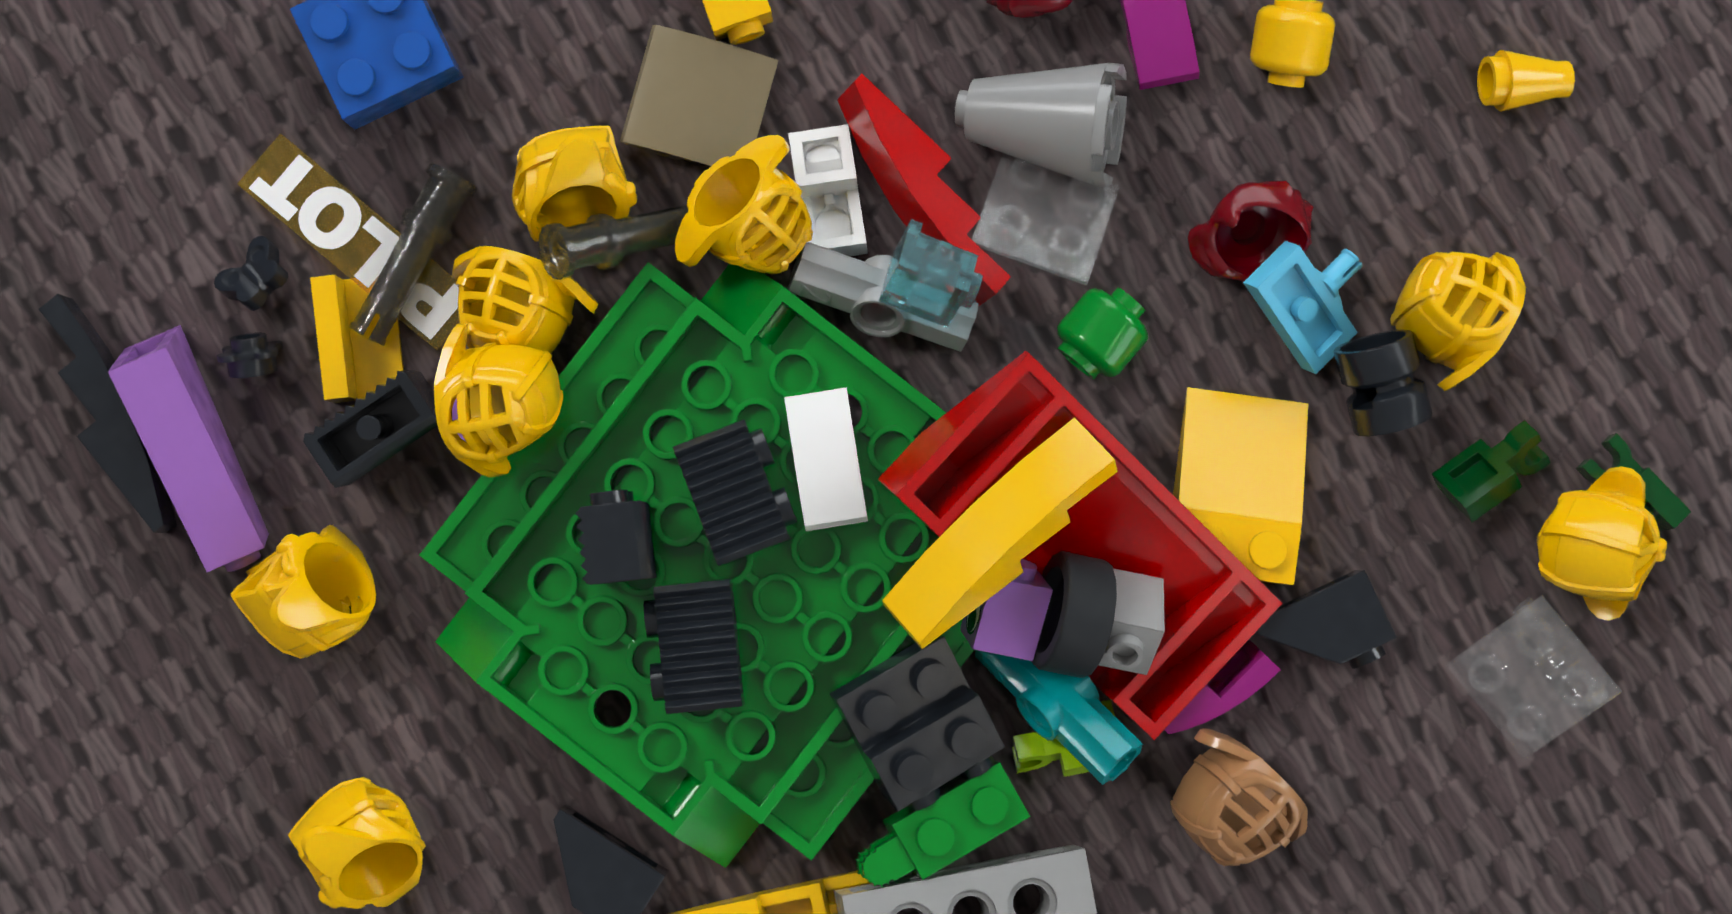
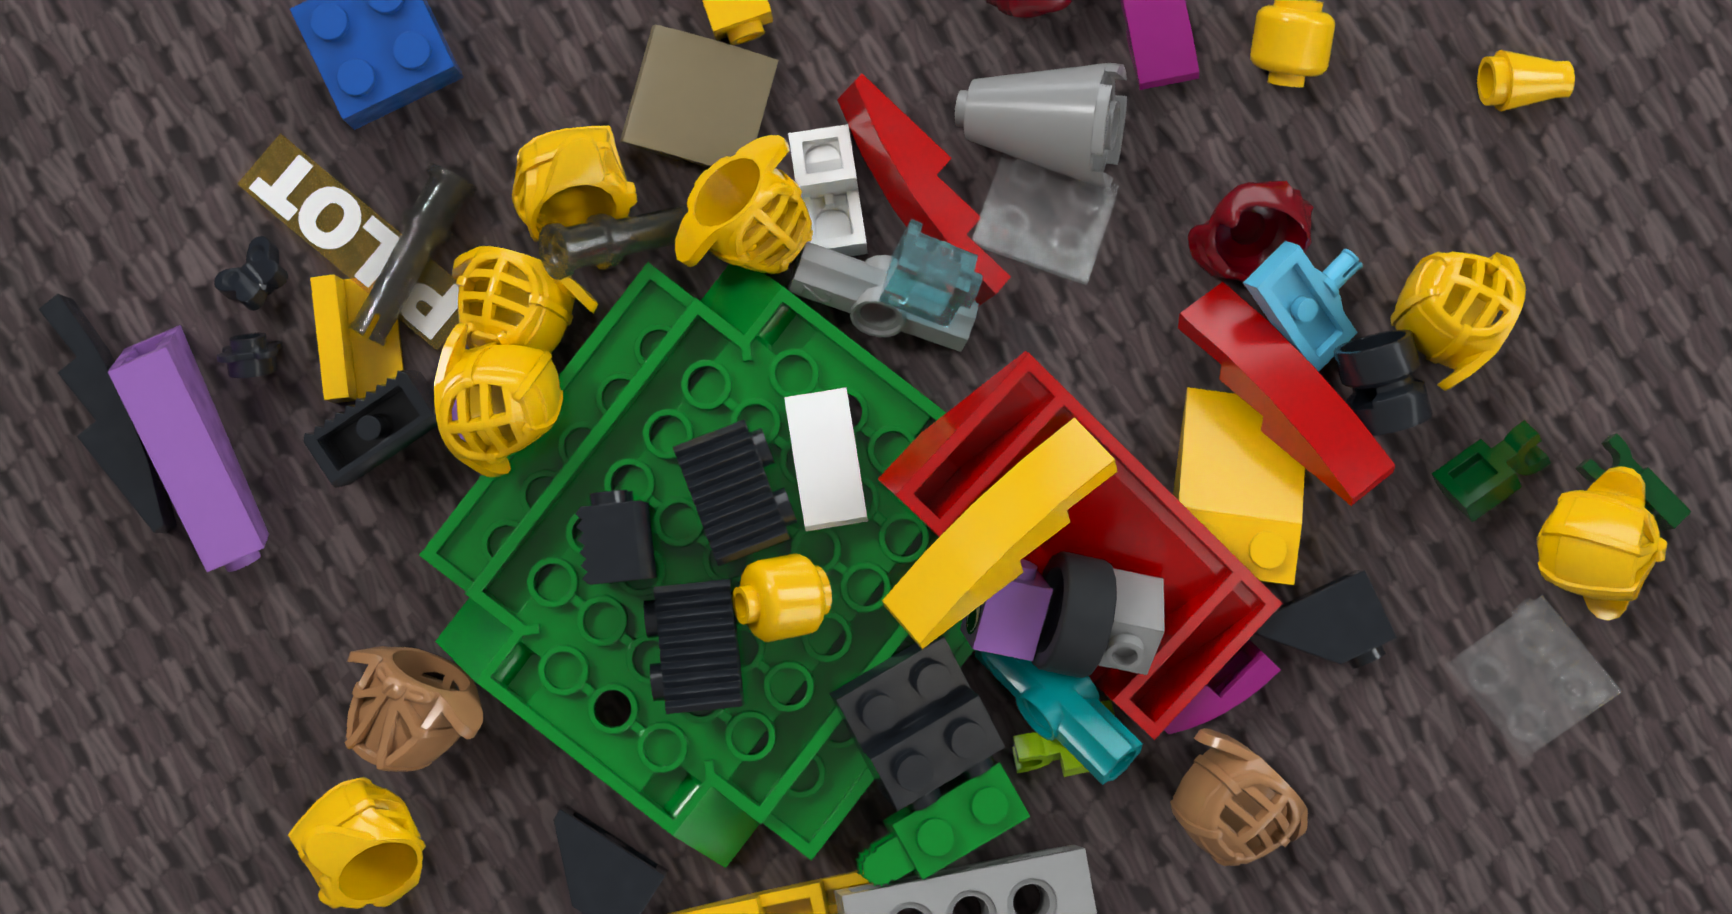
(305, 592): yellow piece -> none
(407, 717): none -> medium nougat piece
(782, 597): none -> yellow head
(1102, 332): green head -> none
(1295, 400): none -> red slope

